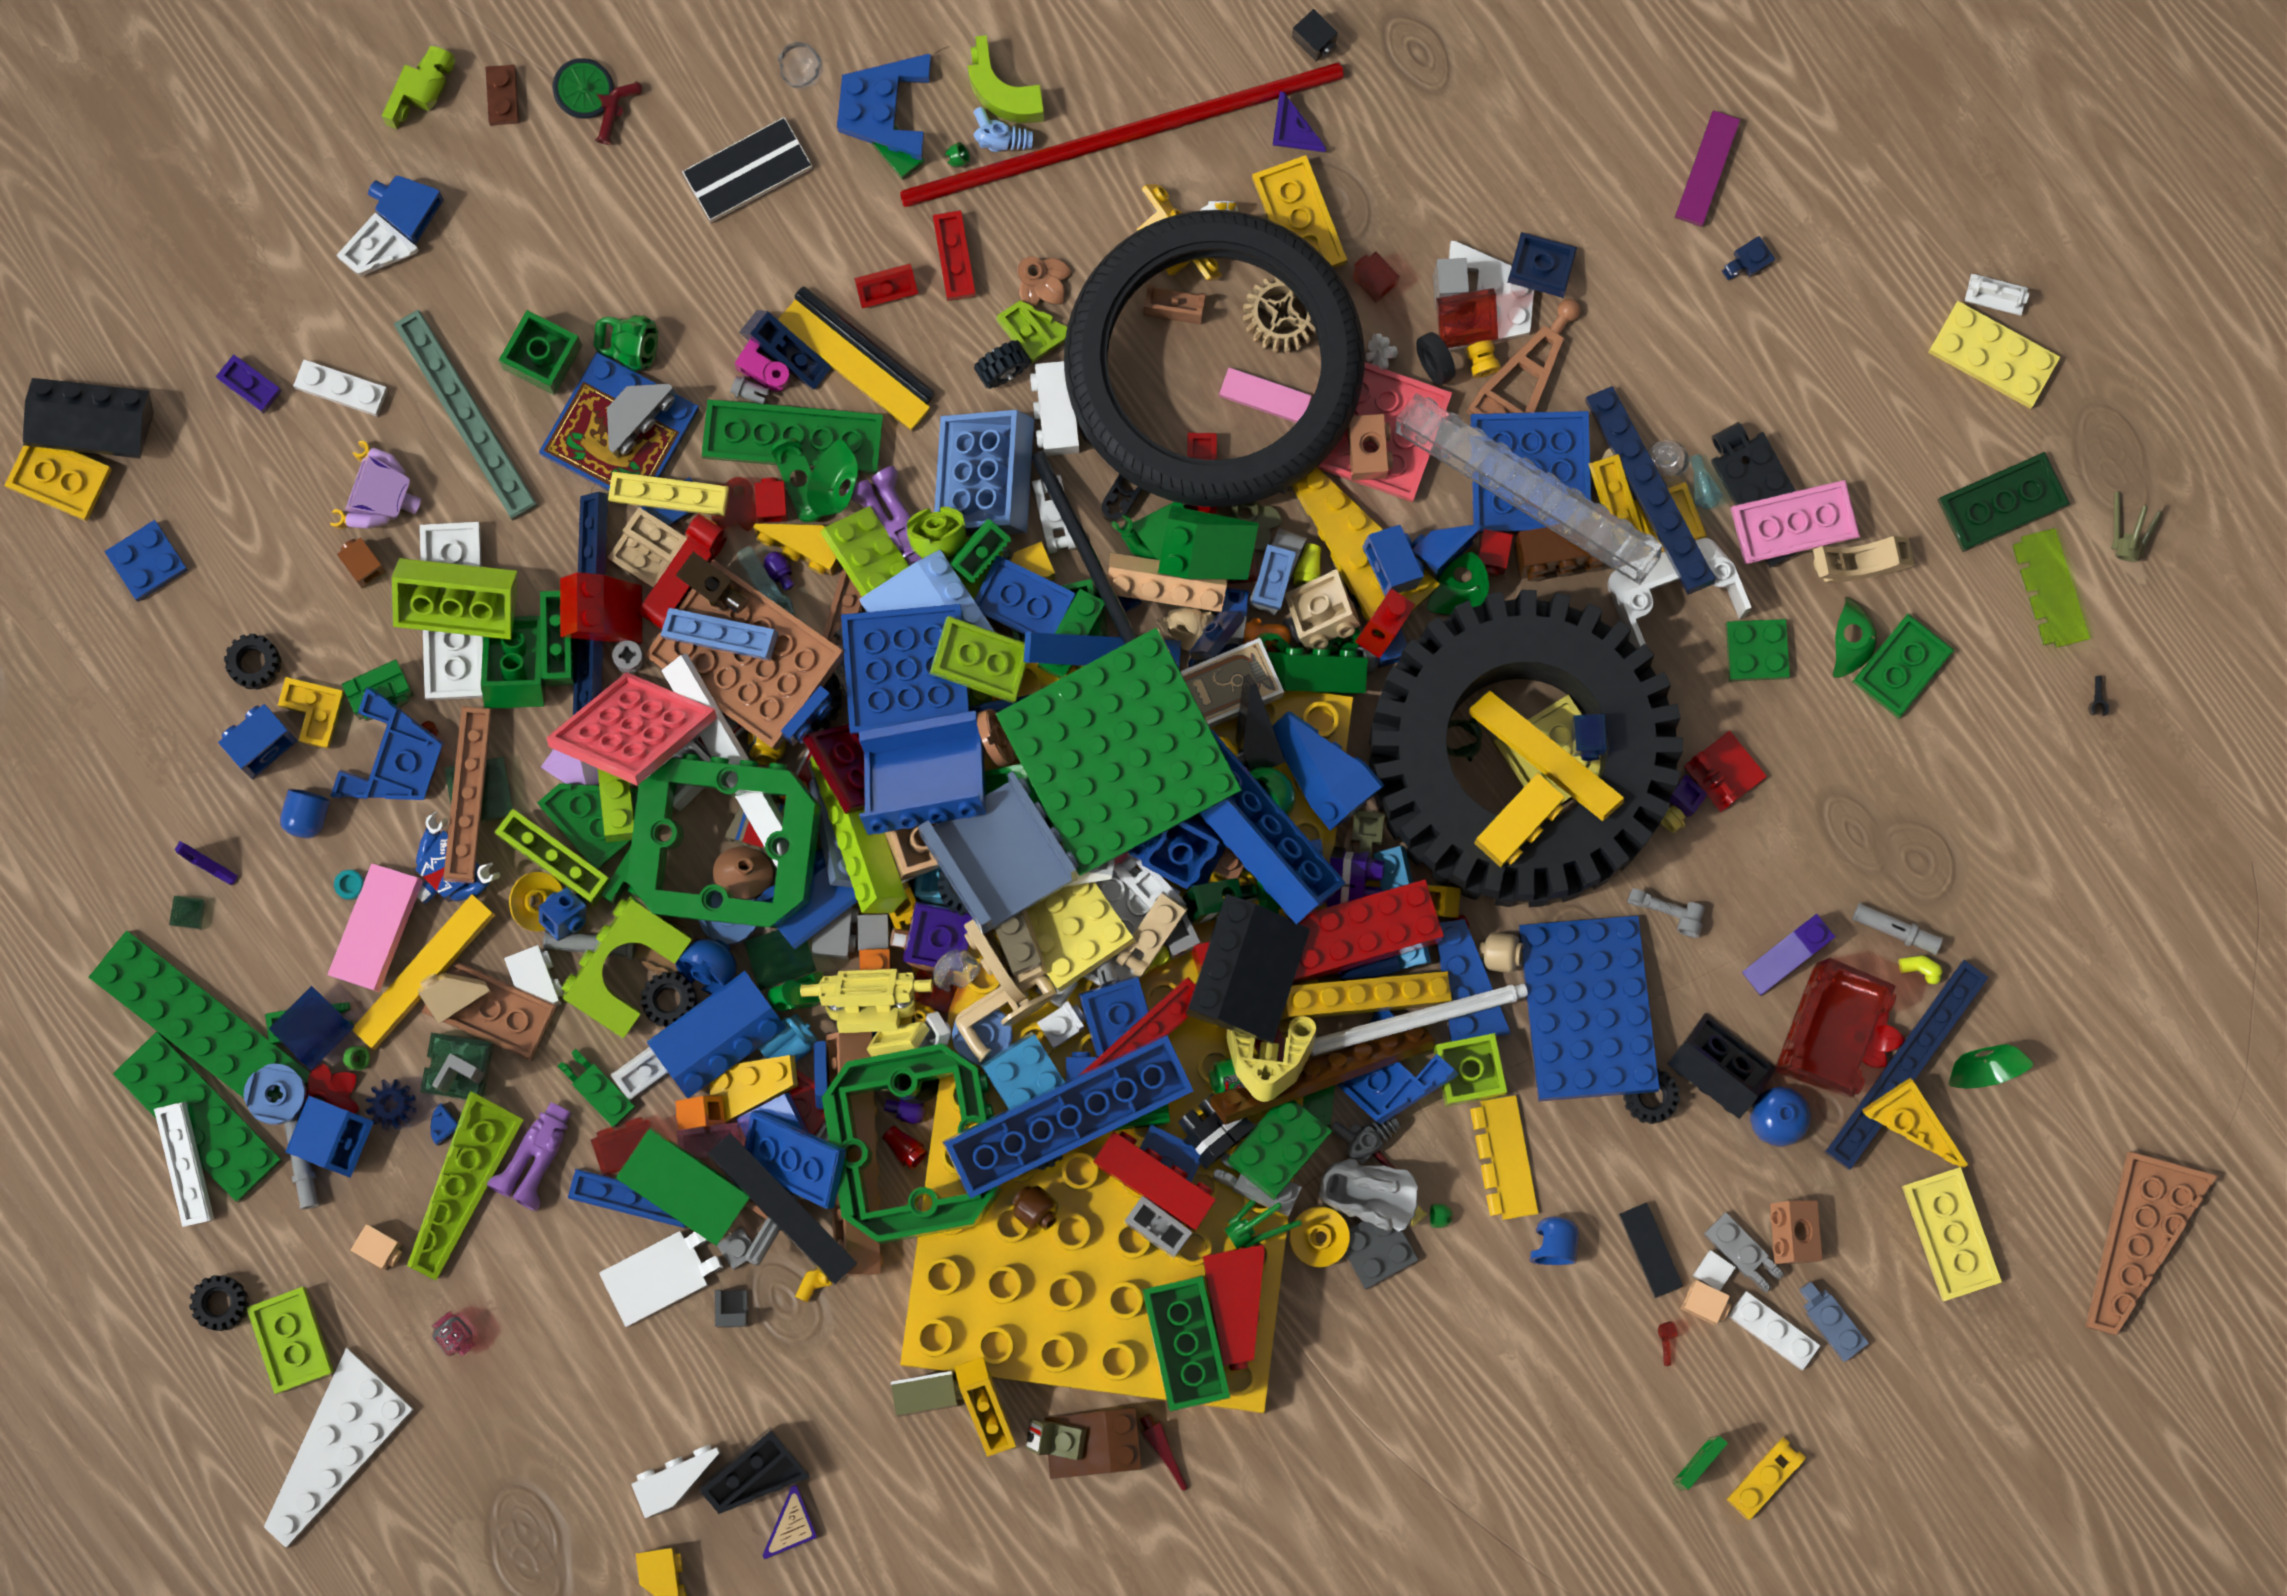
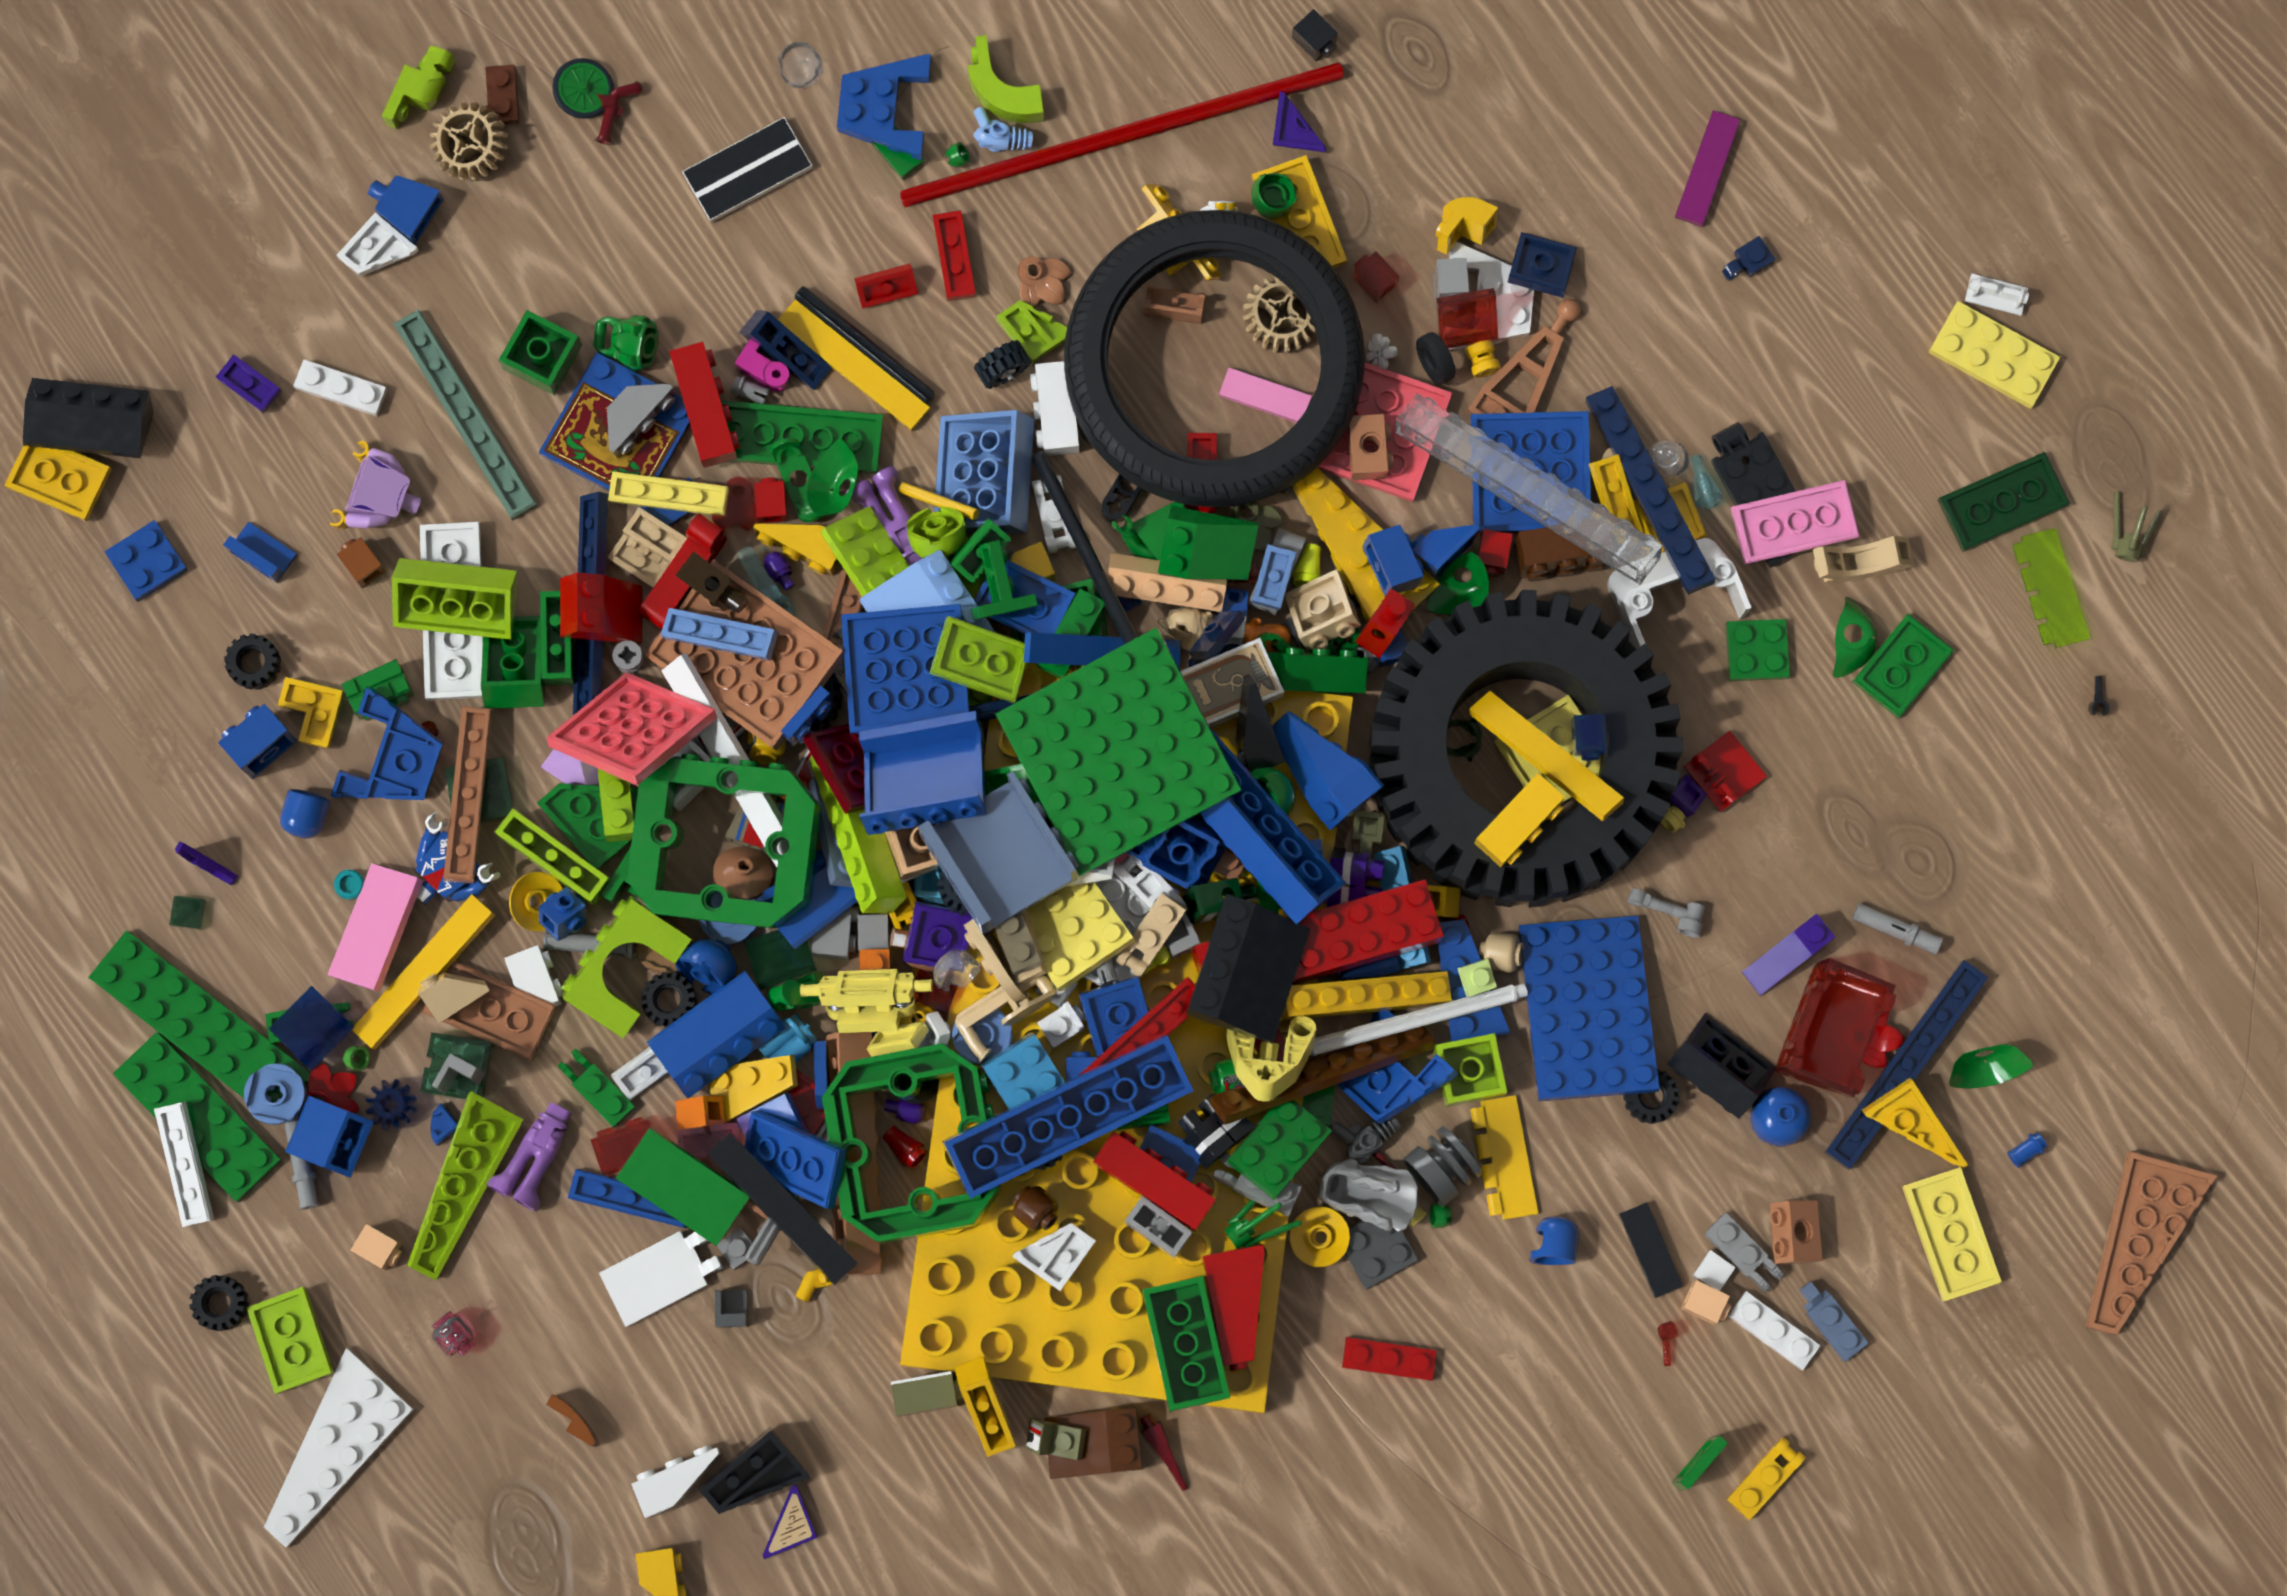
(261, 552): none -> blue panel
(456, 165): none -> tan gear
(579, 1426): none -> dark orange slope
(703, 404): none -> red brick
(937, 500): none -> yellow bar
(994, 738): nougat tile -> none
(999, 584): none -> green bracket
(1056, 1255): none -> white wing
(1273, 195): none -> green hair
(1389, 1359): none -> red plate
(1443, 1165): none -> dark grey wheel
(1465, 218): none -> yellow brick
(1477, 977): none -> yellowish green plate
(1922, 964): neon yellow arm -> none
(2027, 1150): none -> blue pin

